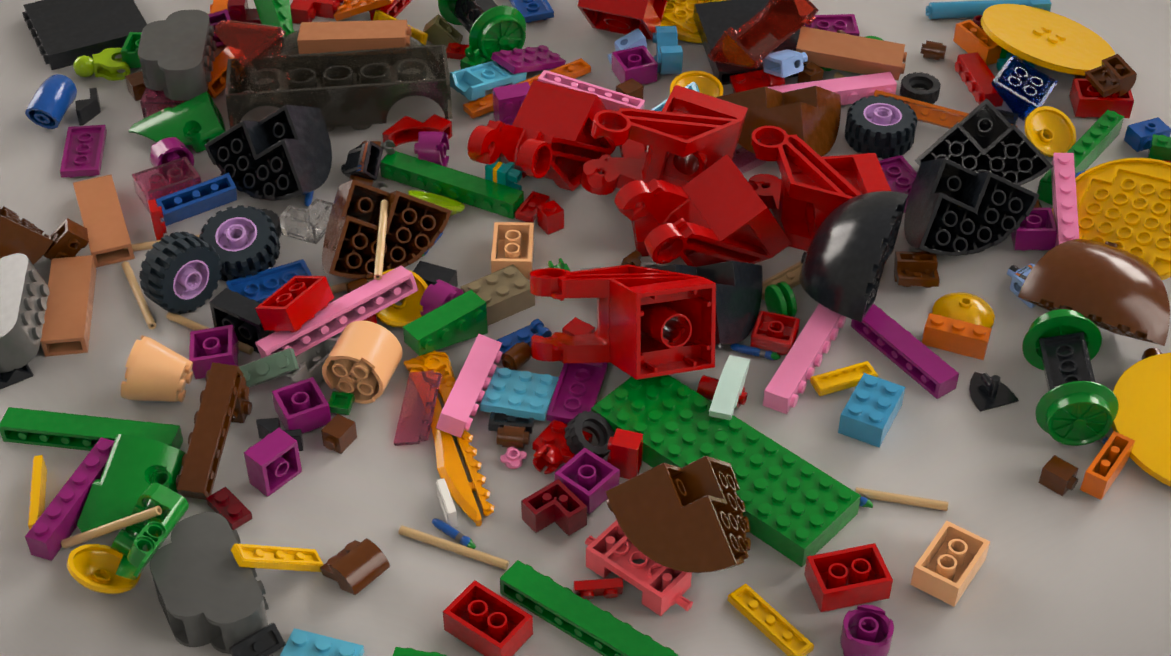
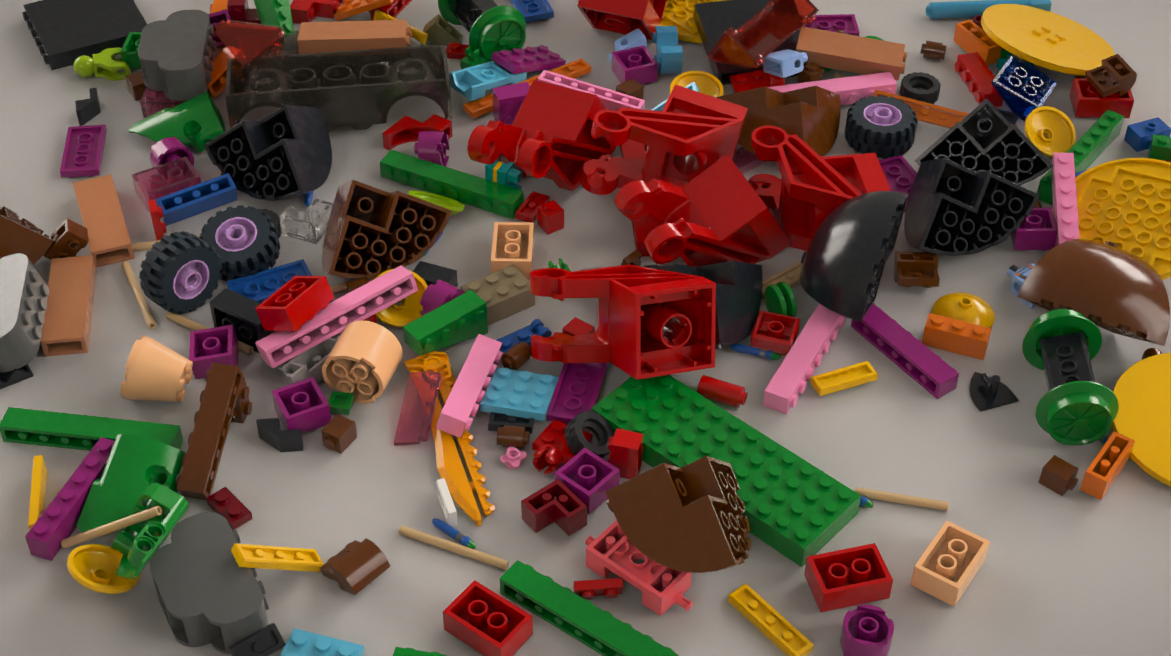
(51, 101): blue brick -> none
(269, 367): sand green plate -> none
(273, 462): magenta brick -> none
(365, 160): torso -> none
(378, 270): tan piece -> none
(729, 387): light aqua slope -> none
(871, 410): dark azure brick -> none

